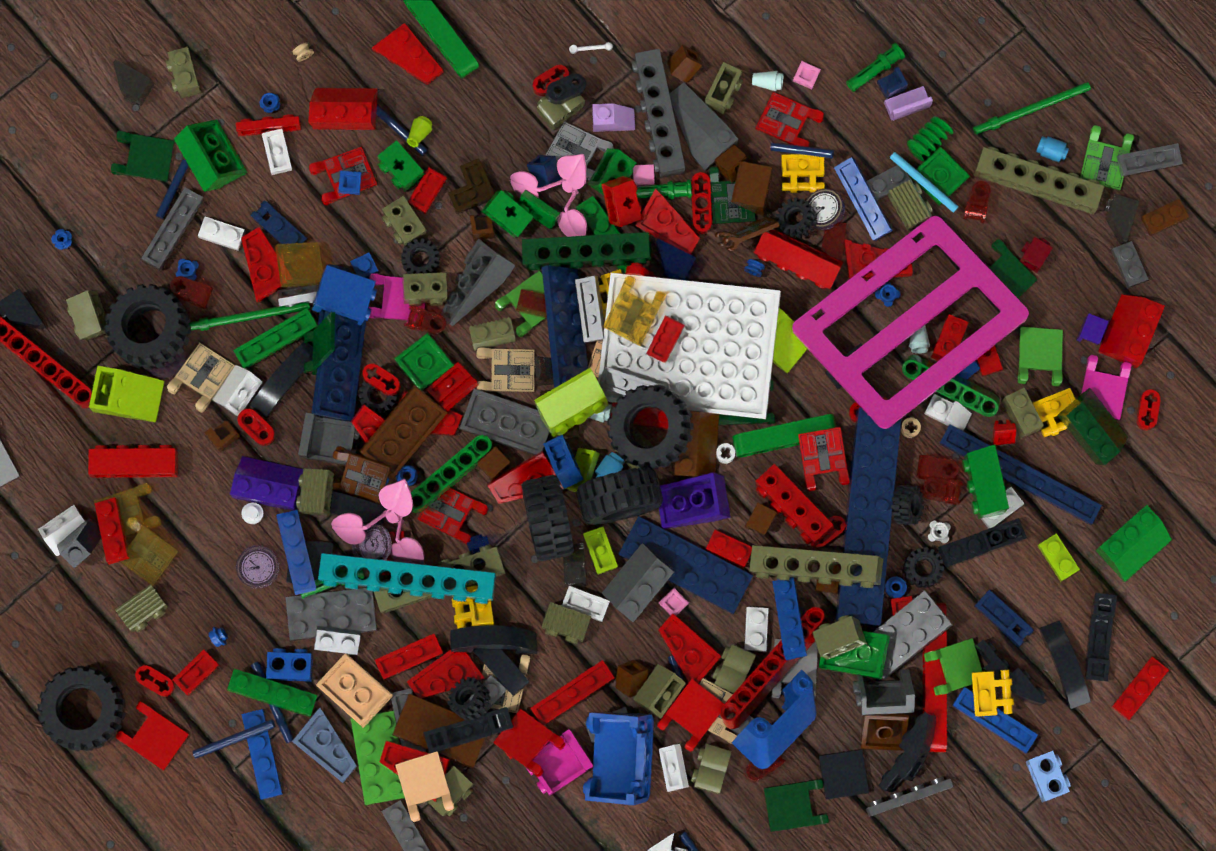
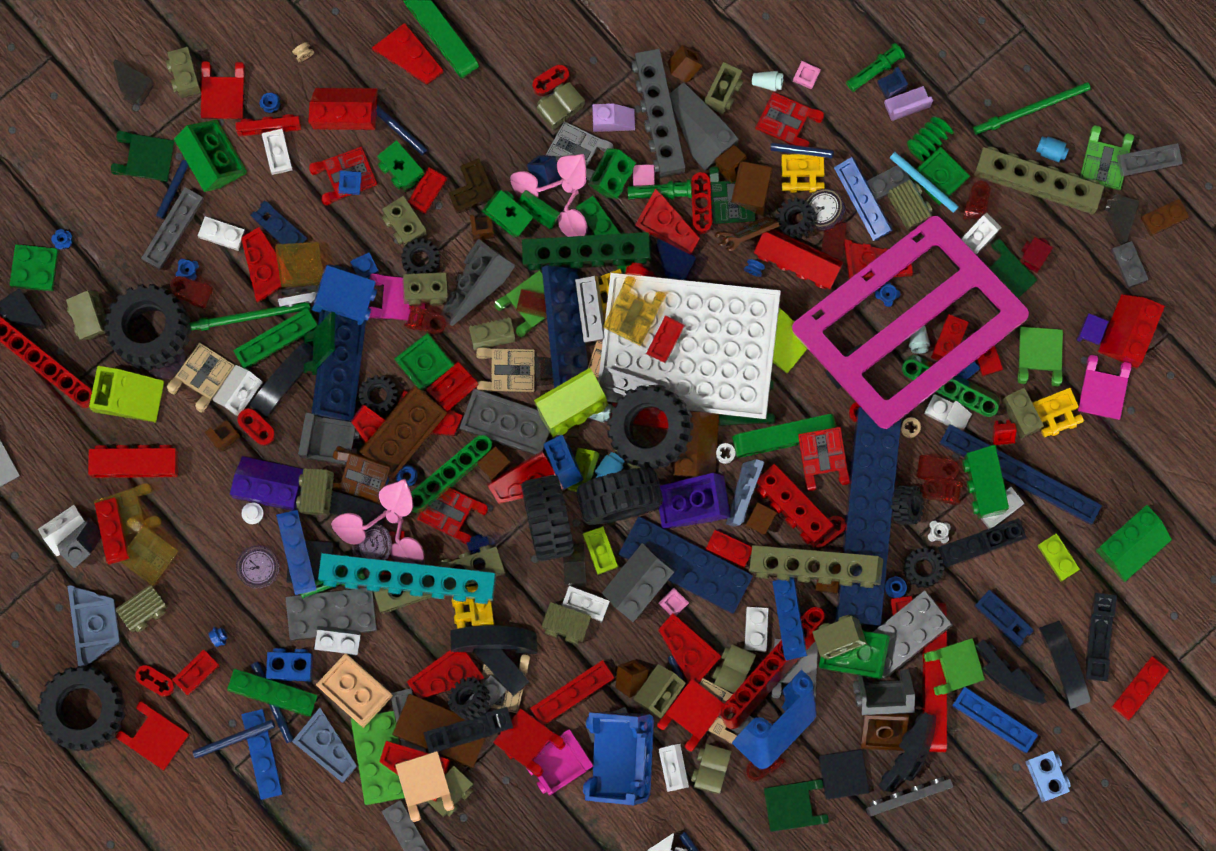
(34, 268): none -> green plate
(93, 624): none -> sand blue wing
(222, 95): none -> red flag
(378, 384): red beam -> none
(408, 656): red plate -> none
(419, 130): lime cone -> none
(567, 89): black plate -> none
(573, 48): white hinge -> none
(621, 201): red brick -> none
(745, 486): none -> sand blue wing
(981, 233): none -> white slope
(985, 693): yellow plate -> none
(1094, 427): dark green slope -> none
(1143, 409): red beam -> none

